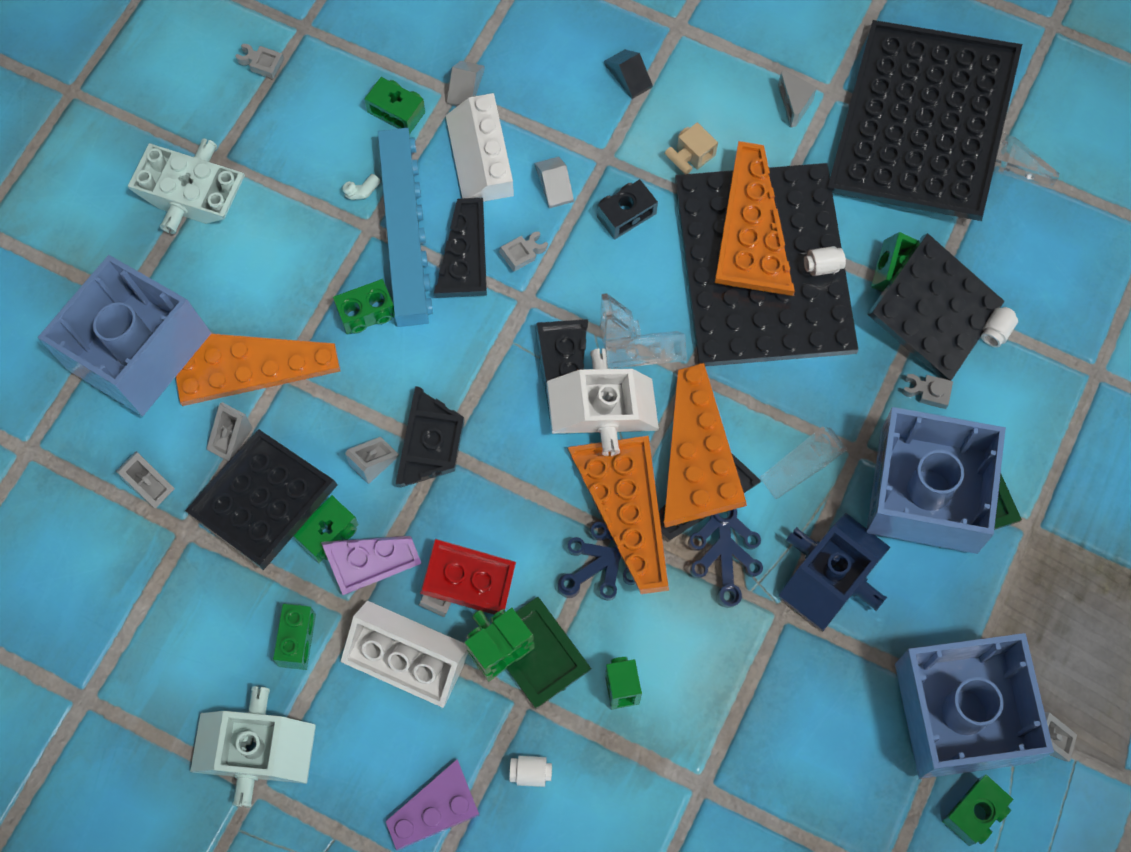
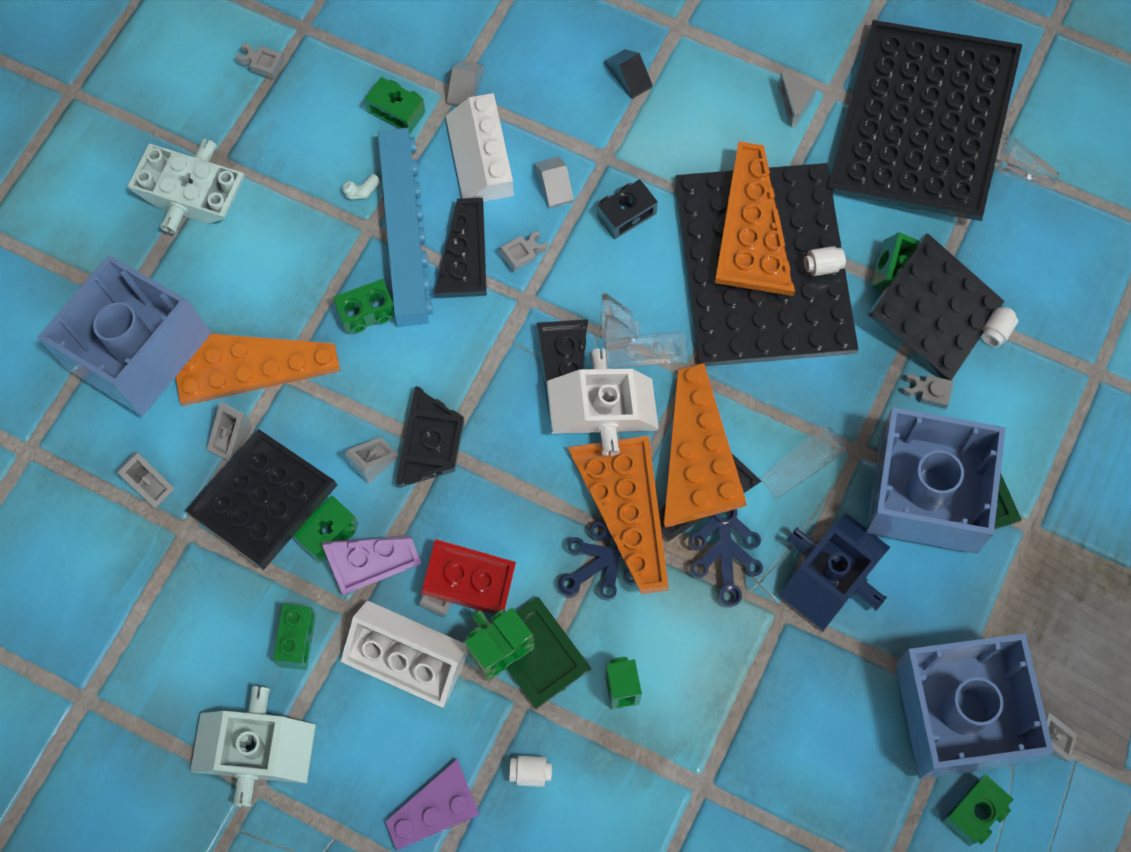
(693, 146): tan brick -> none

